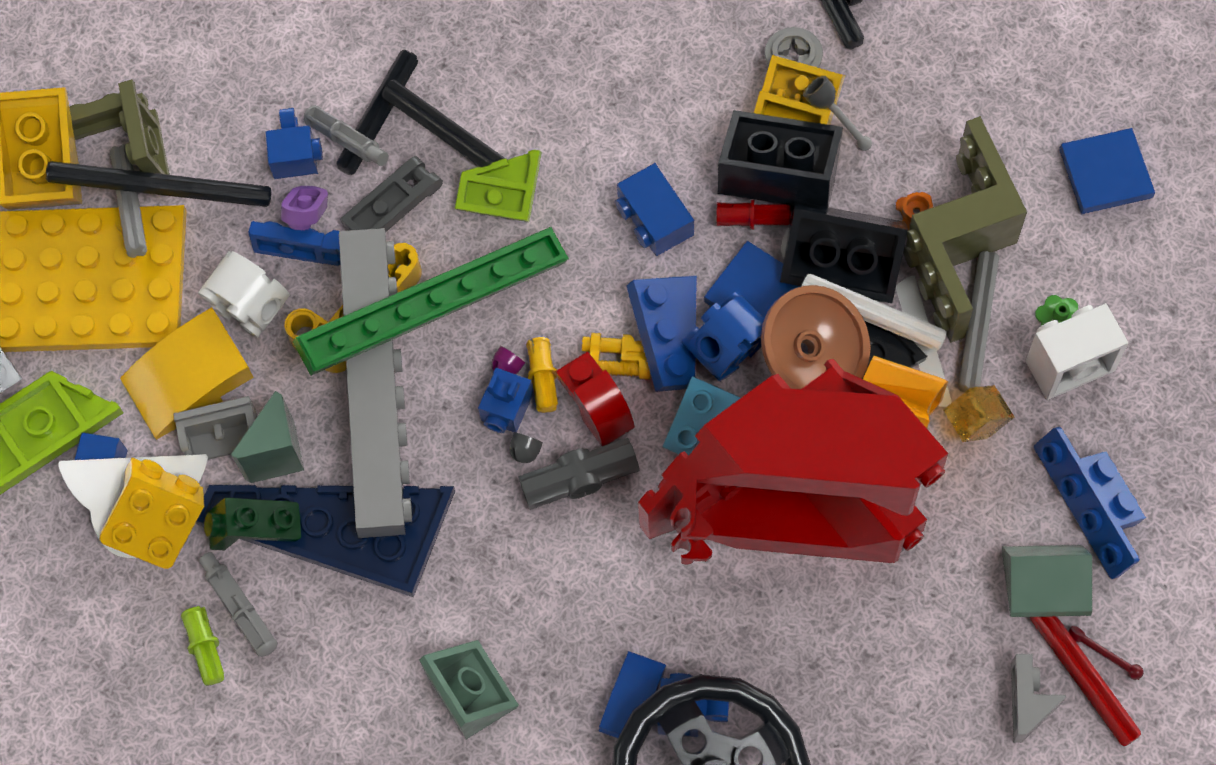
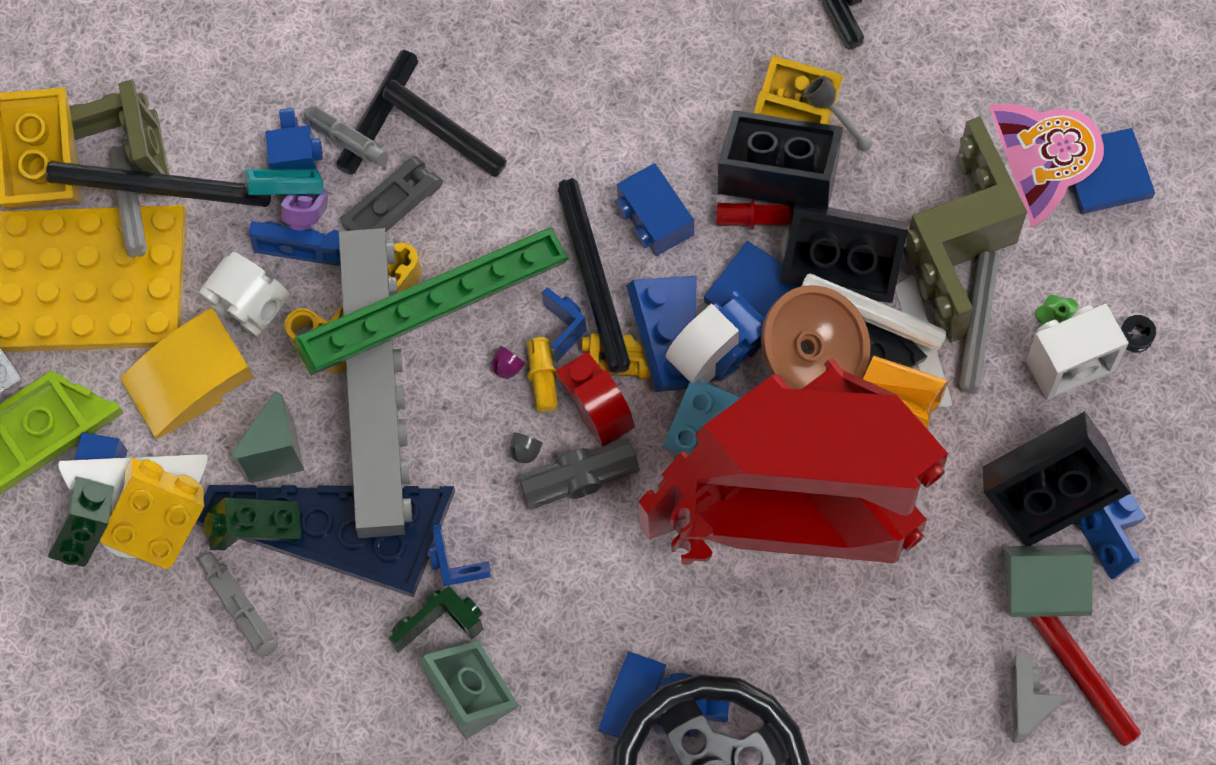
(84, 522): none -> dark green bracket
(203, 645): lime axle -> none
(215, 427): light grey hinge -> none
(283, 181): none -> teal tile
(456, 575): none -> blue bracket
(463, 612): none -> dark green bracket
(501, 188): lime wing -> none
(505, 401): blue brick -> none
(569, 313): none -> blue bracket
(594, 276): none -> black axle
(703, 345): none -> white brick
(804, 42): light grey gear -> none
(906, 205): orange plate -> none
(978, 413): clear yellow brick -> none
(1047, 153): none -> sticker
(1055, 480): none -> black slope
(1134, 671): dark red hinge -> none
(1148, 328): none -> black bush

